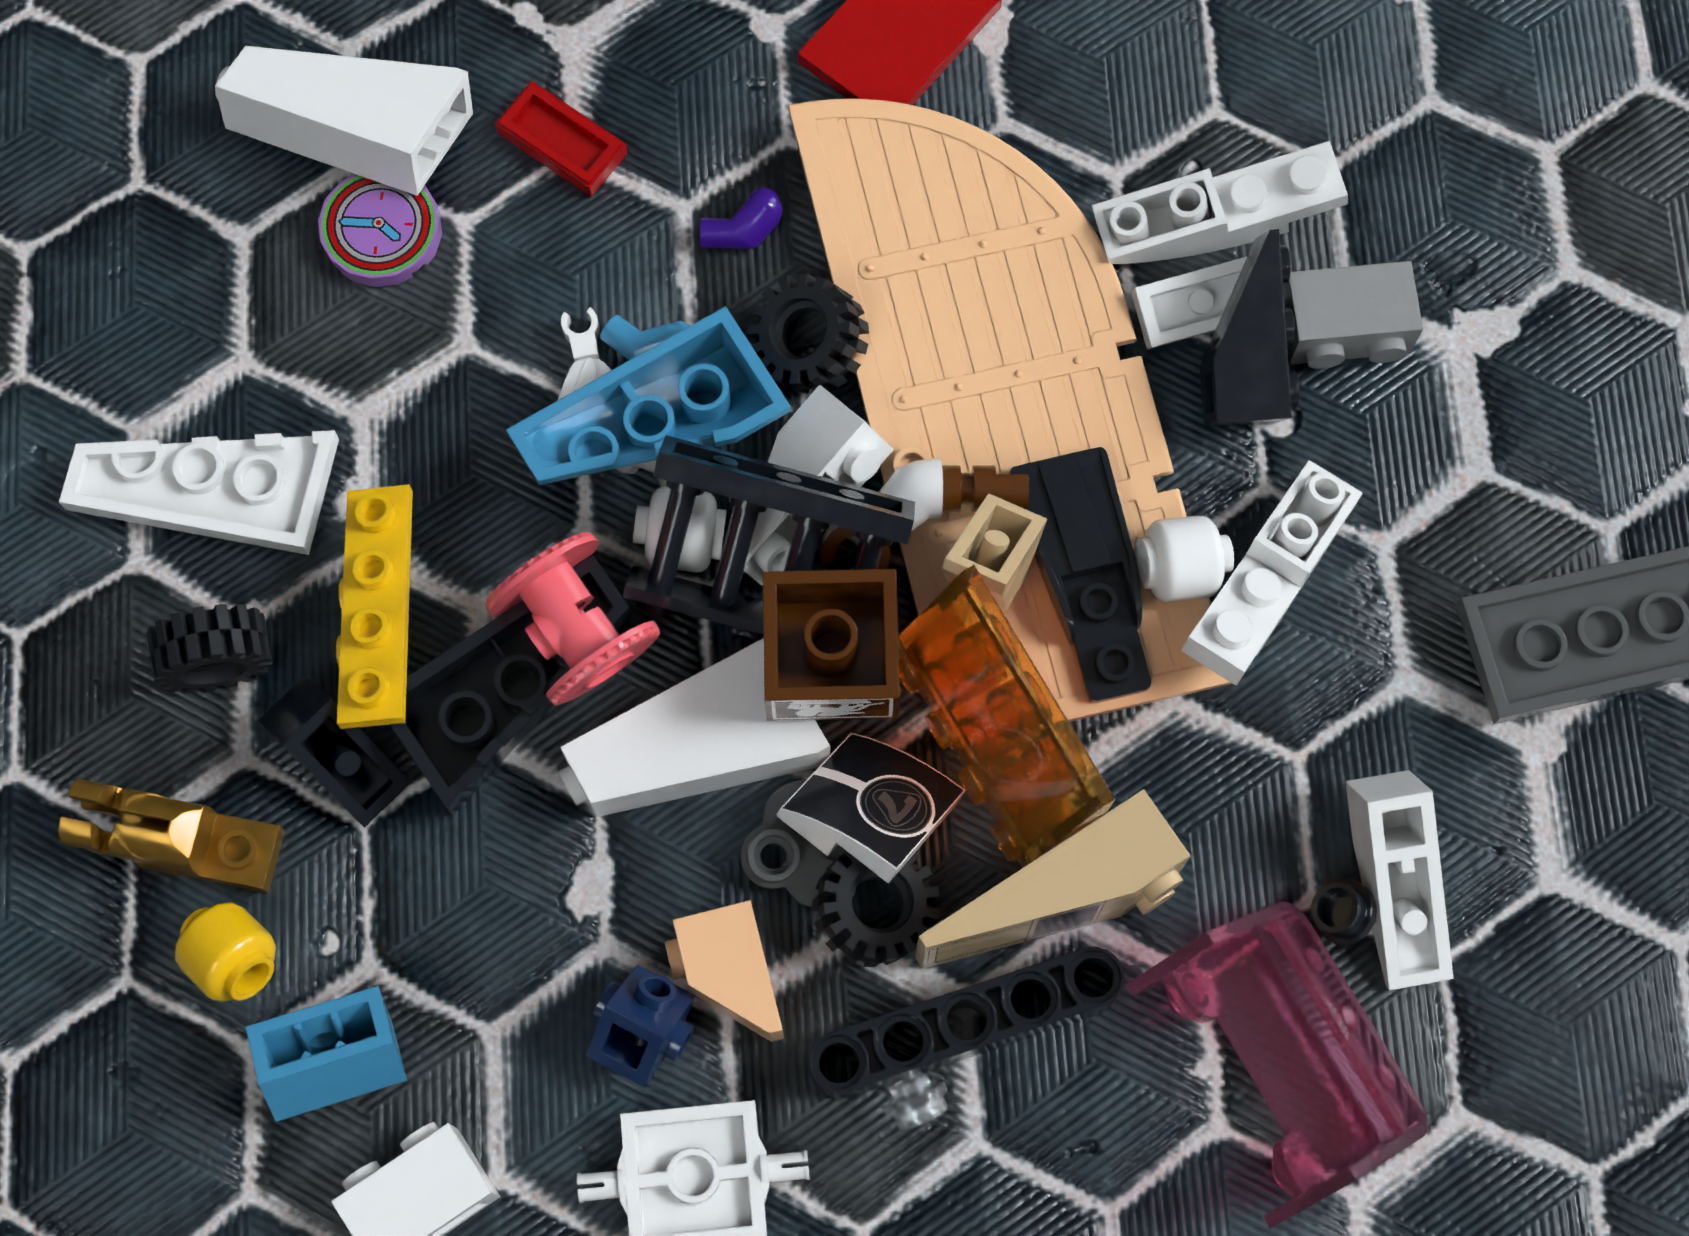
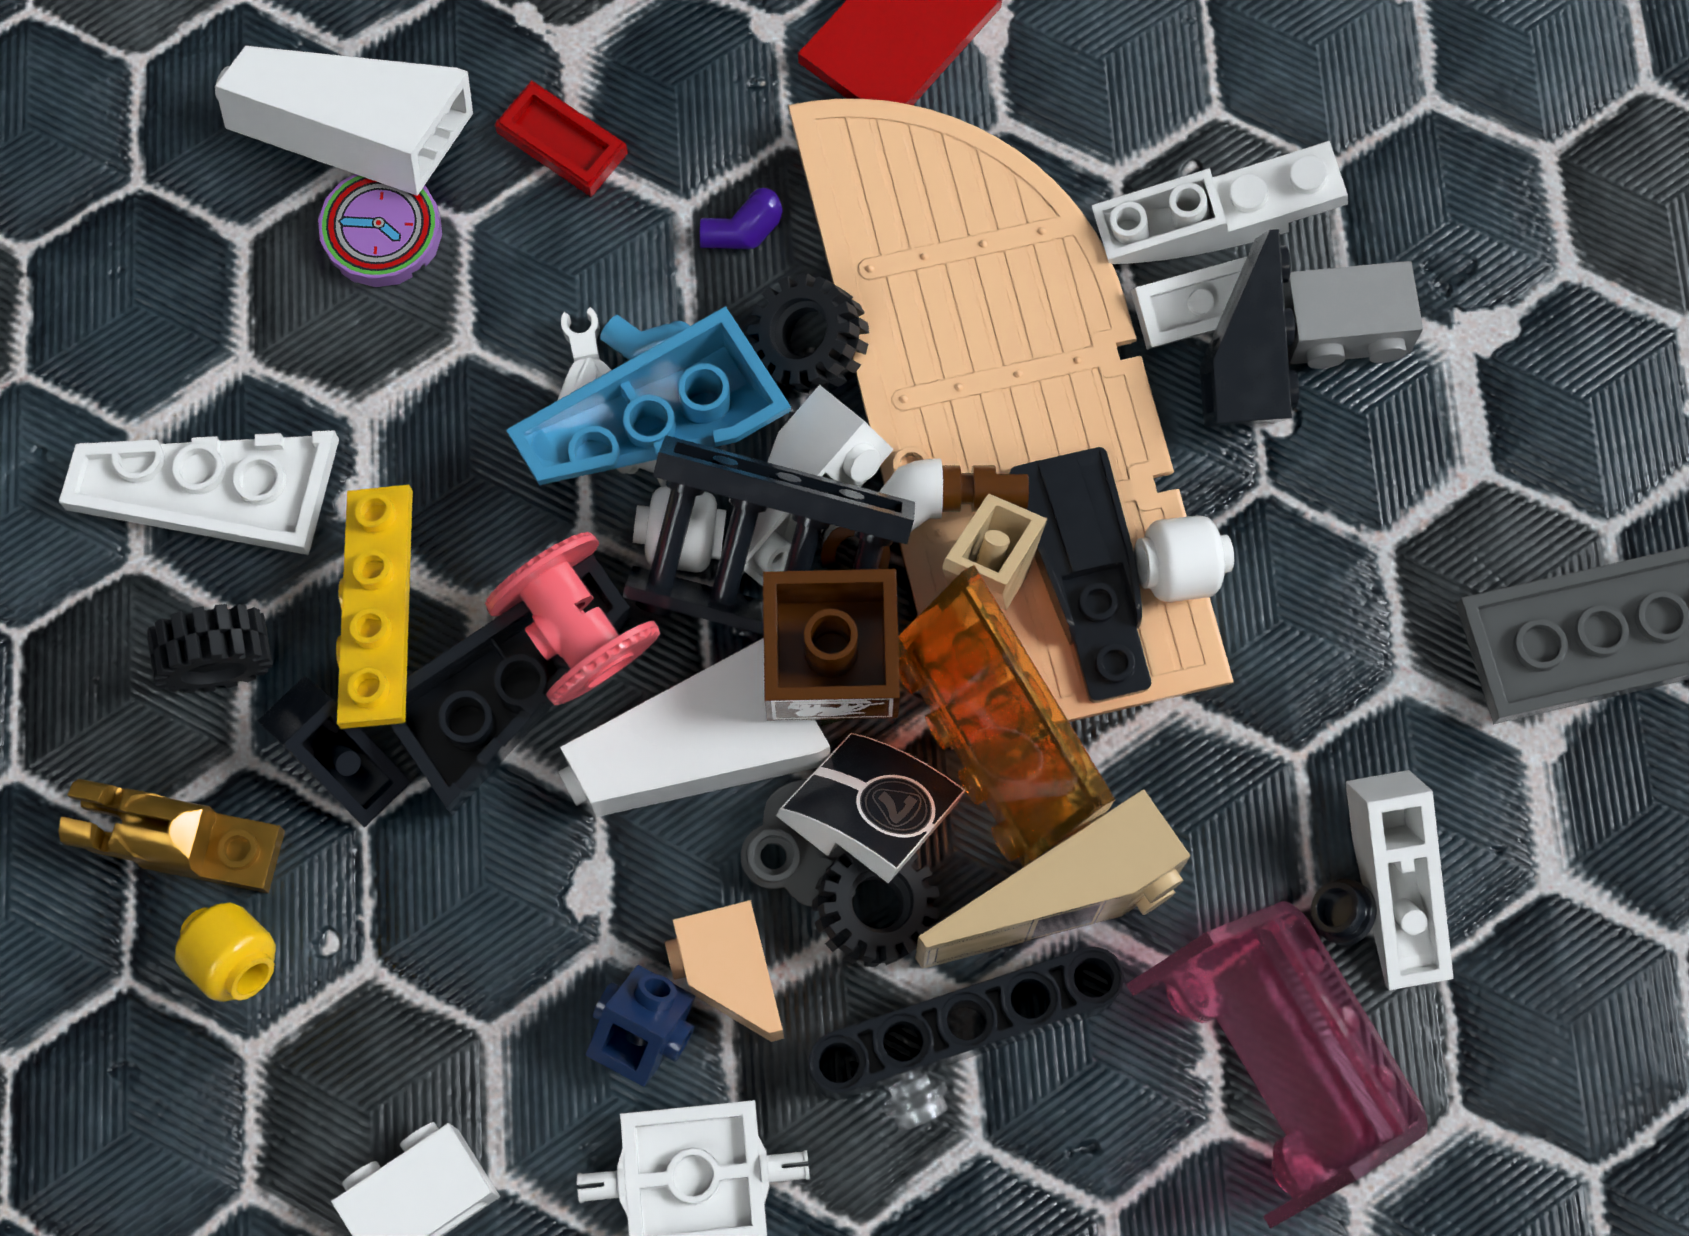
(325, 1053): dark azure brick -> none
(1271, 573): white slope -> none

